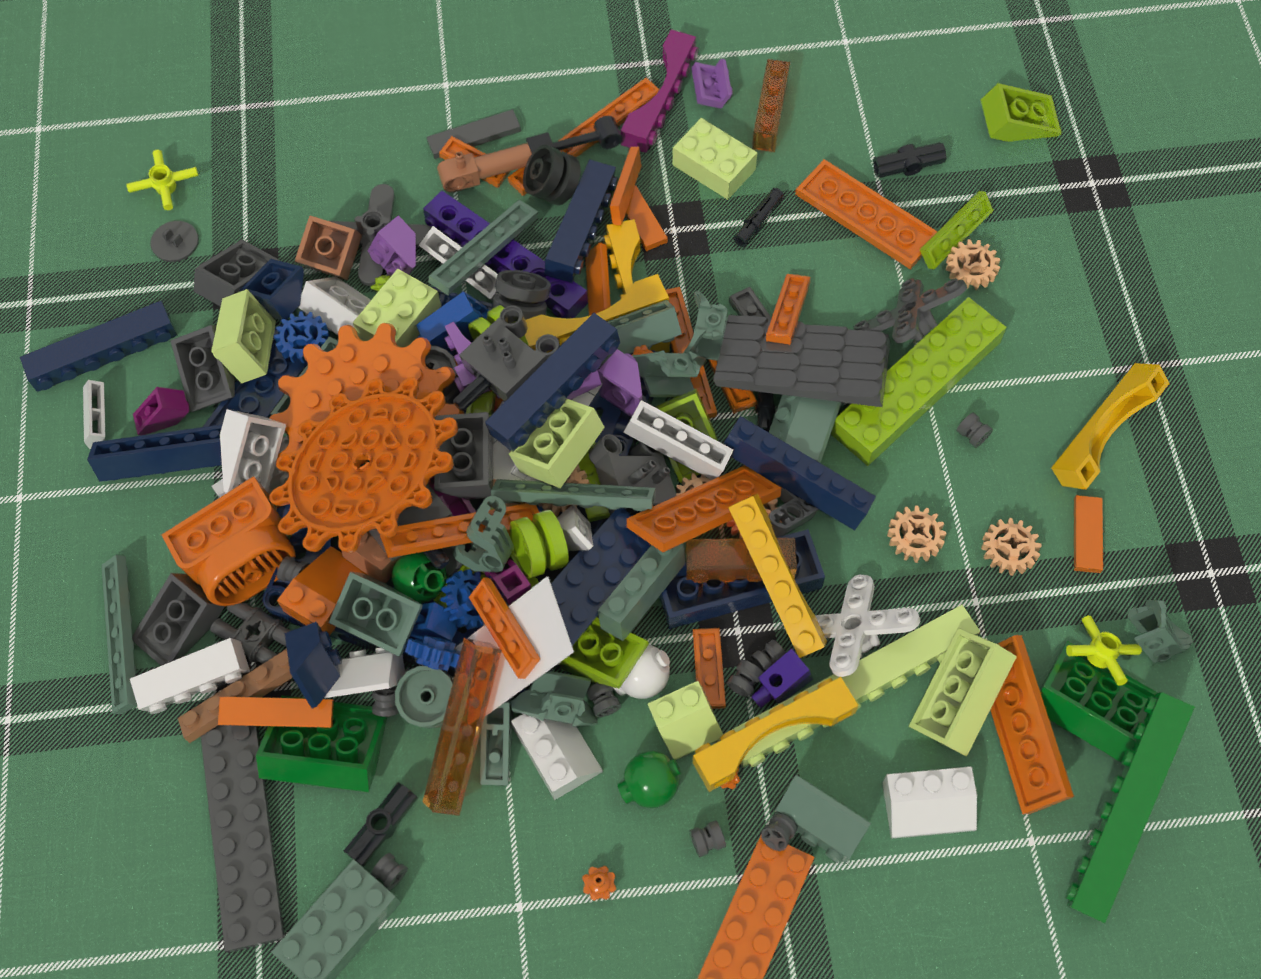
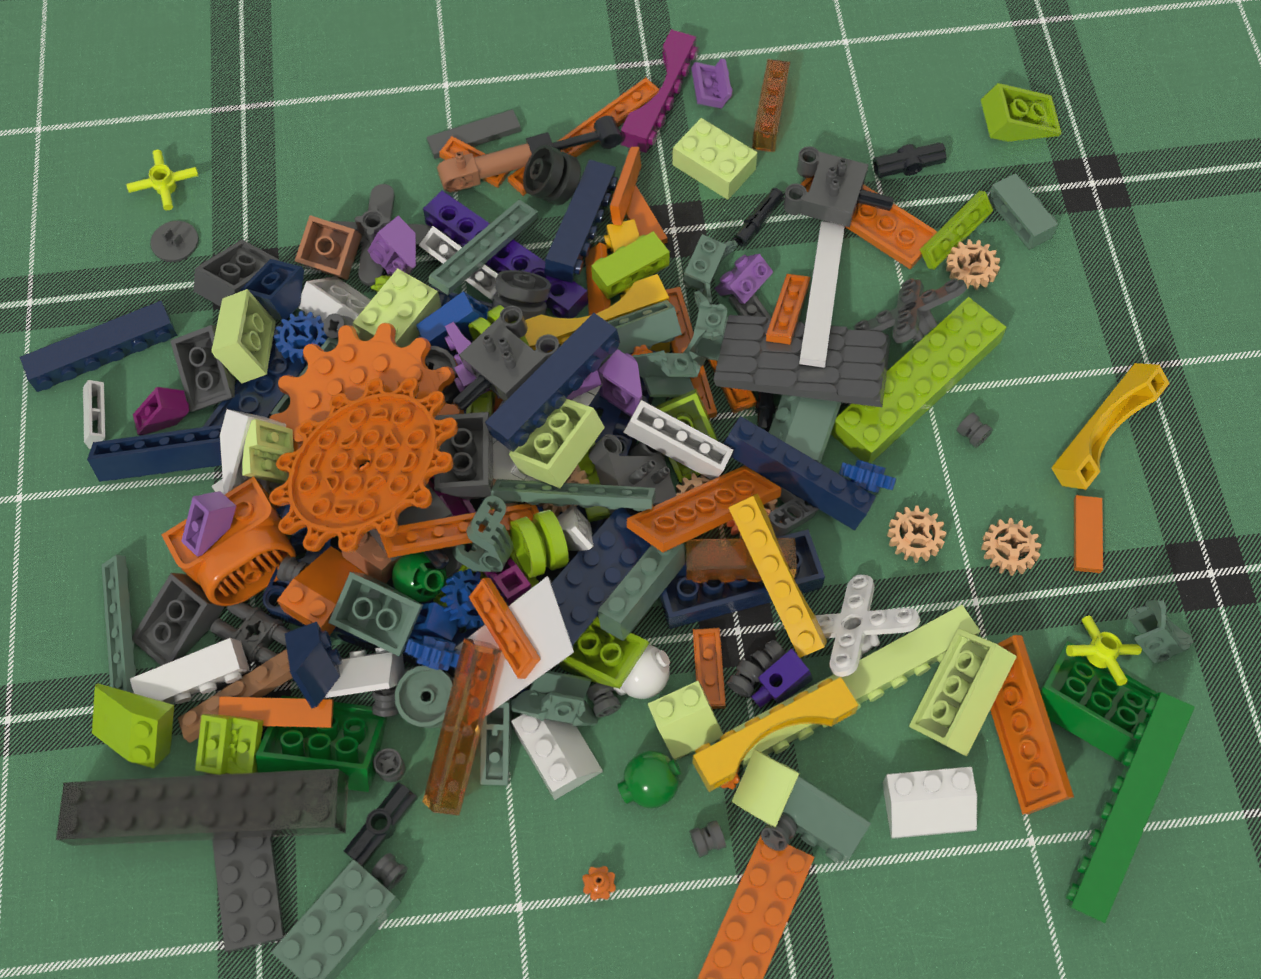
(133, 725): none -> lime slope
(203, 807): none -> clear smoke brick
(207, 521): none -> medium lavender slope
(228, 744): none -> lime slope
(263, 447): none -> yellowish green slope
(334, 320): none -> dark grey wheel
(387, 760): none -> dark grey wheel
(630, 264): none -> lime brick
(705, 262): none -> sand green piece
(745, 277): none -> medium lavender bracket
(765, 788): none -> yellowish green slope
(822, 295): none -> white tile
(834, 189): none -> dark grey piece
(867, 476): none -> blue gear
(1022, 211): none -> sand green brick

